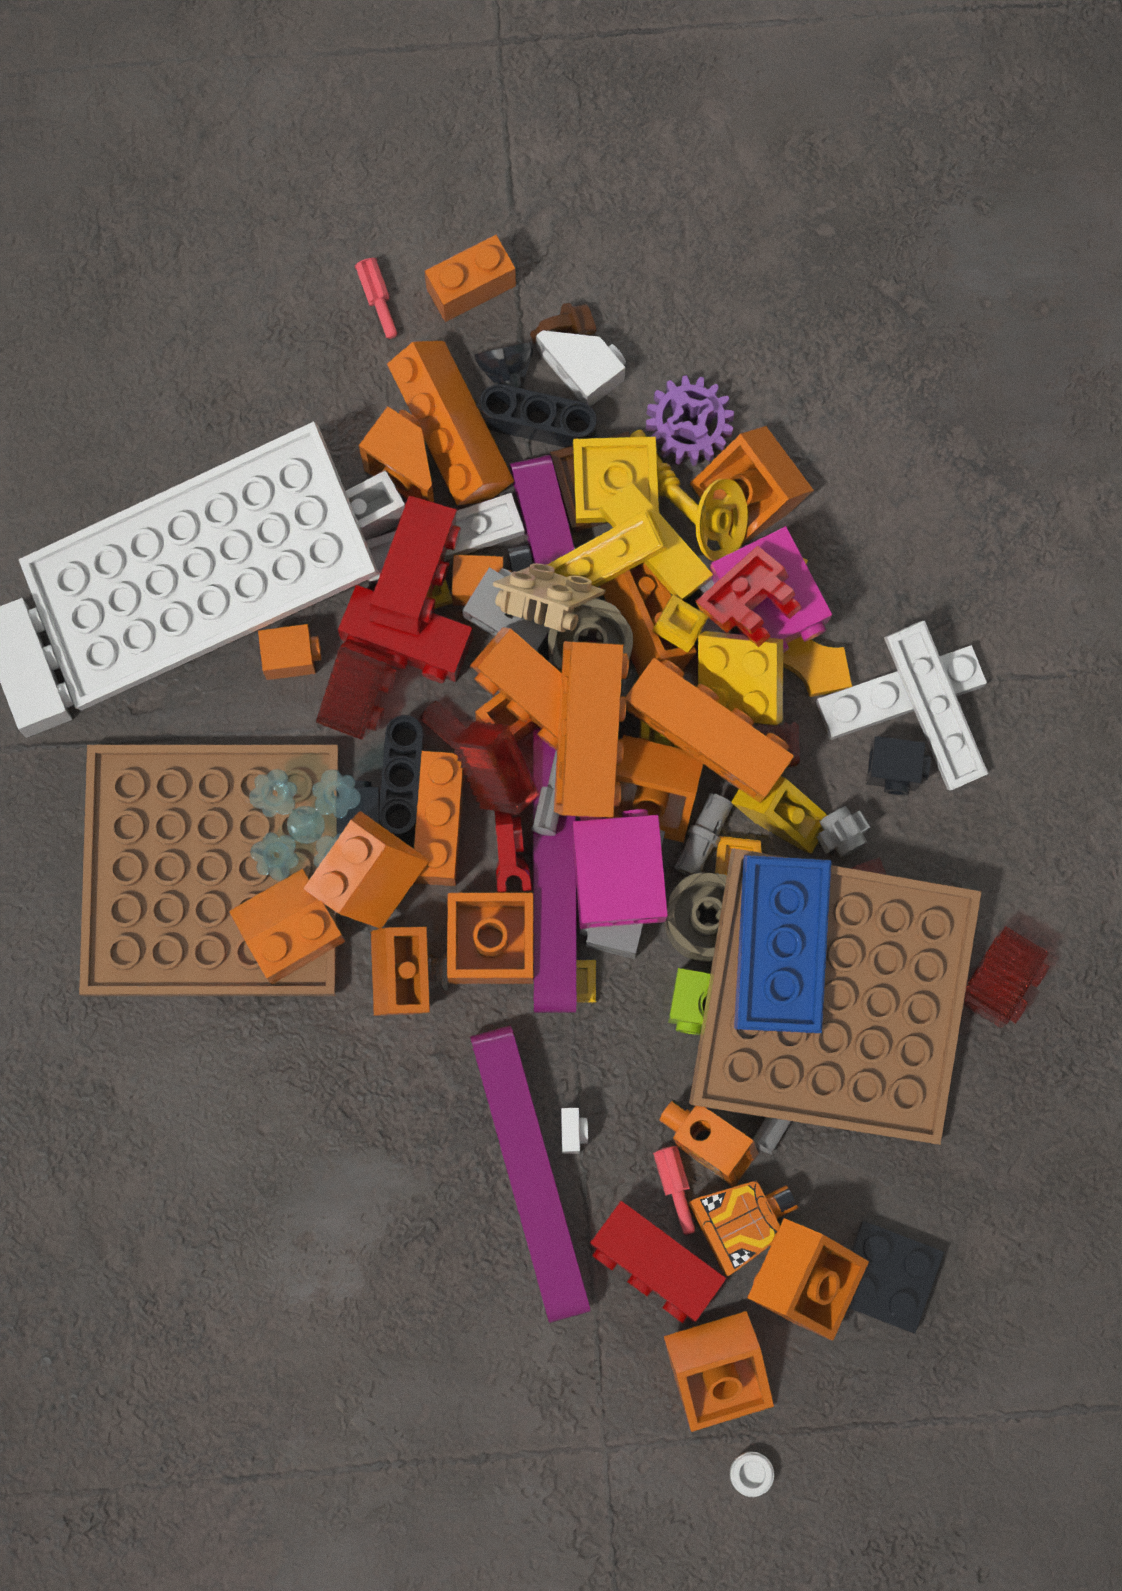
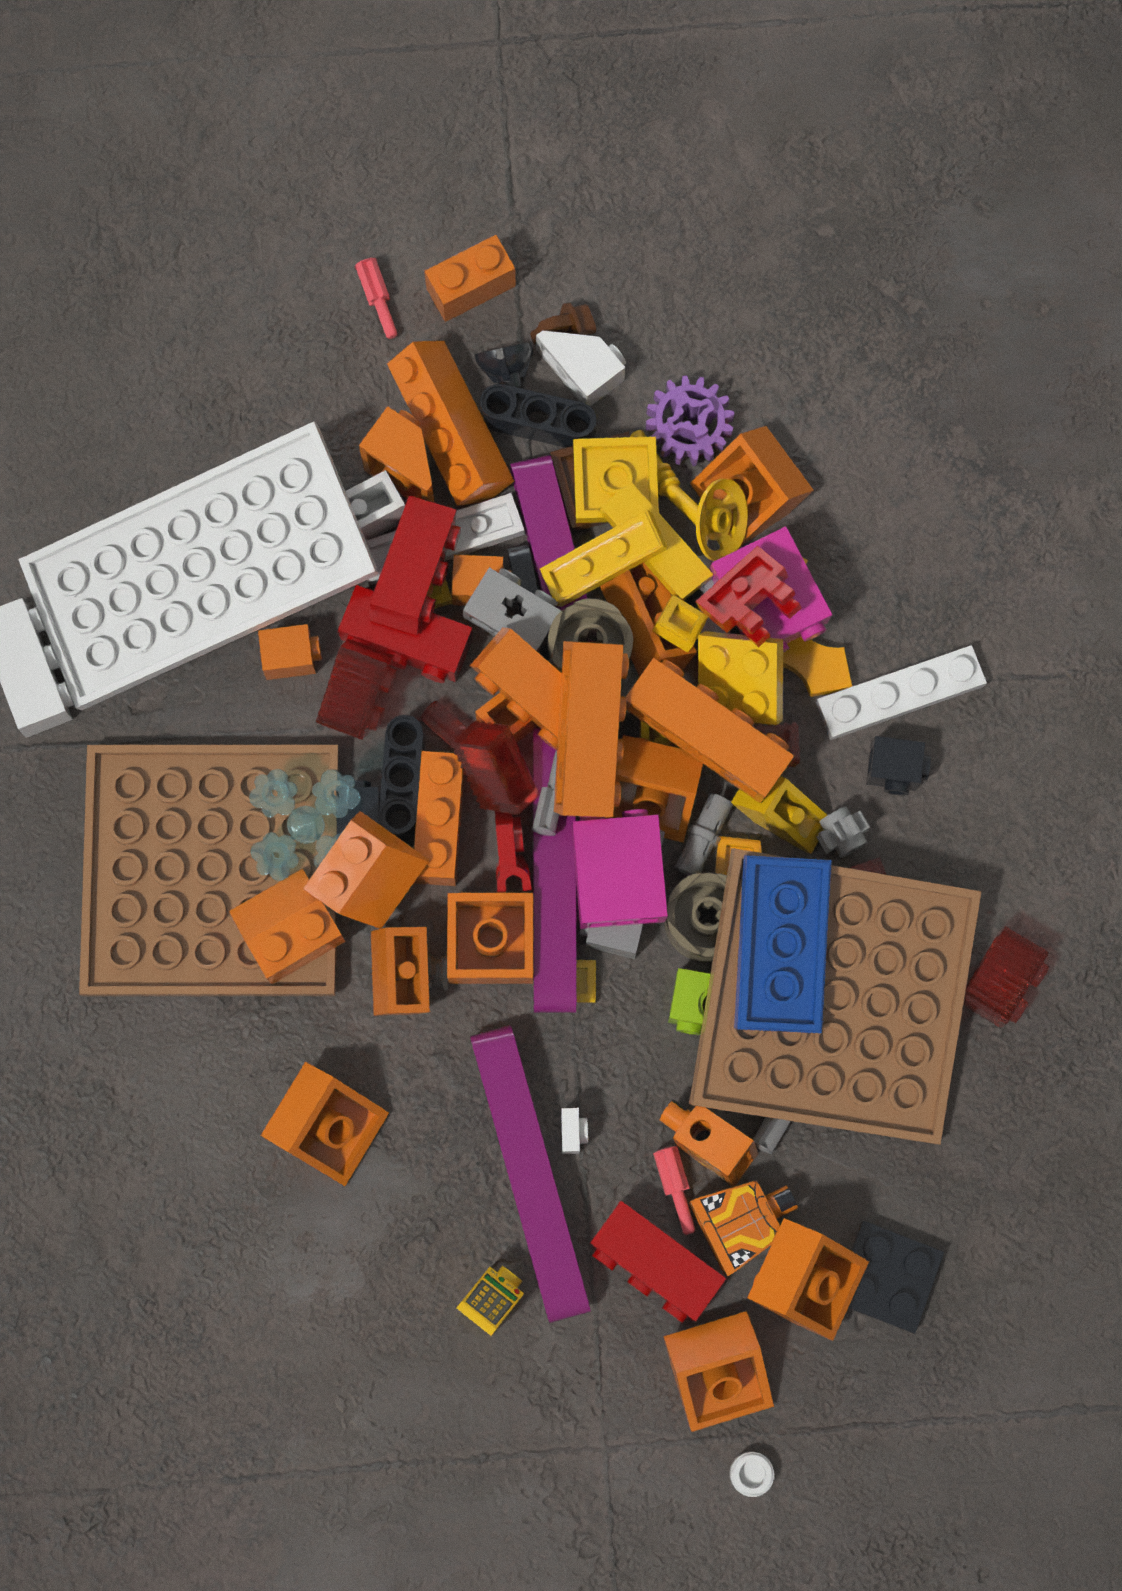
(325, 1123): none -> orange slope
(492, 1299): none -> slope
(545, 596): tan hinge -> none
(936, 705): white tile -> none

